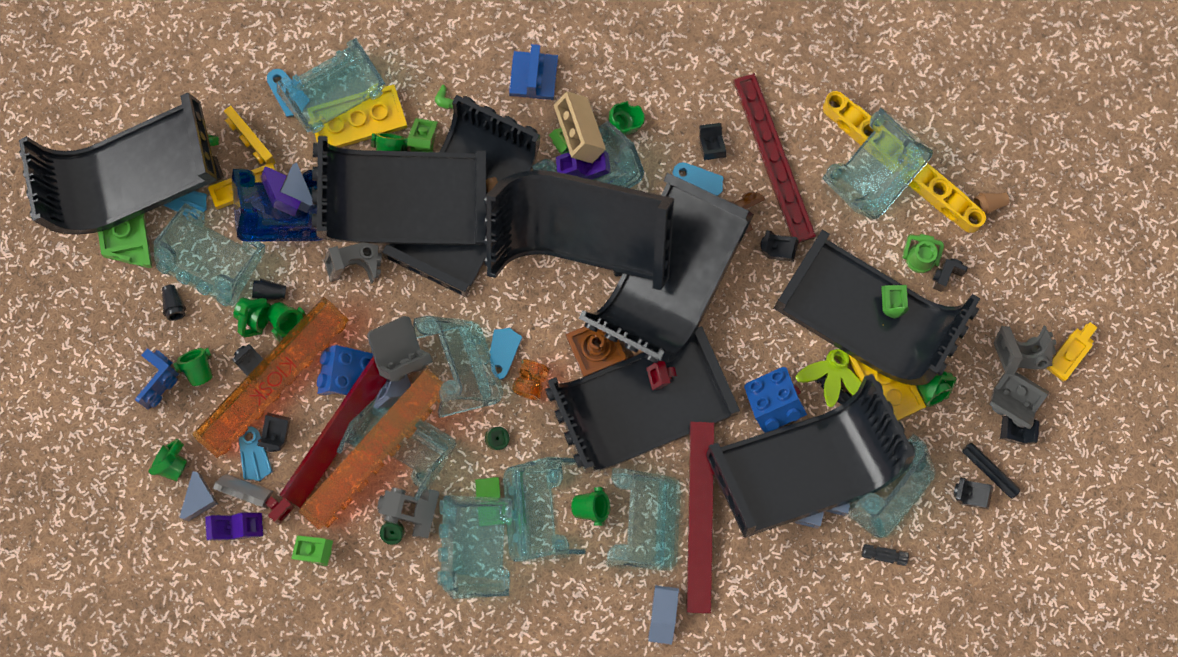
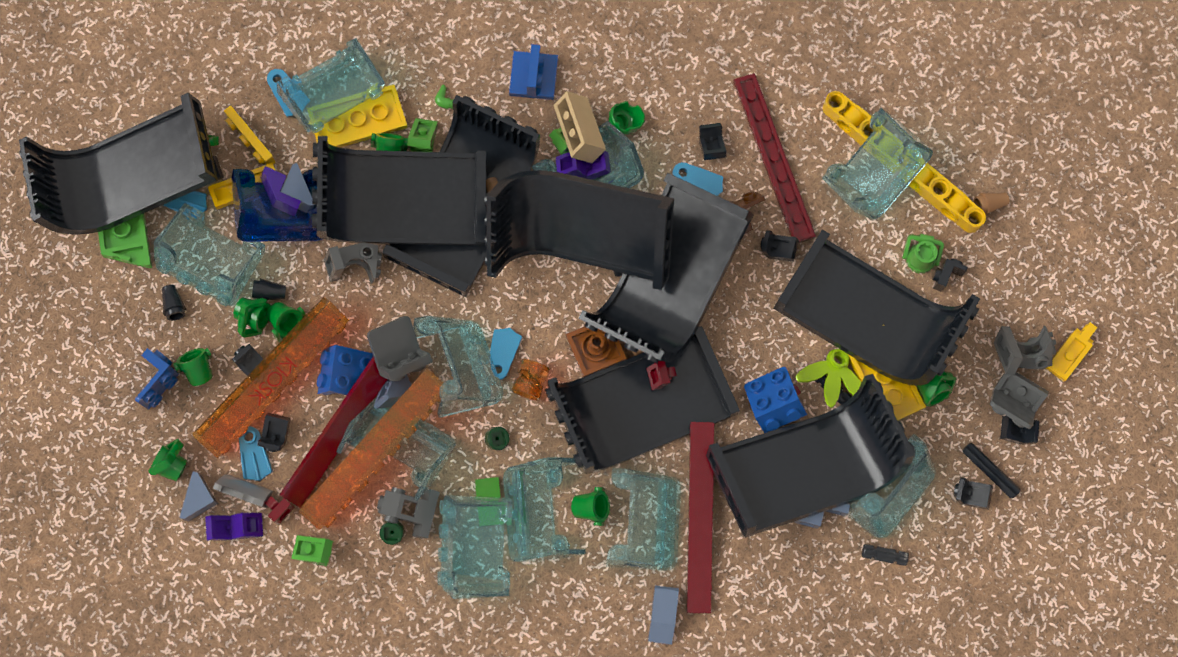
(895, 300): bright green plate -> none

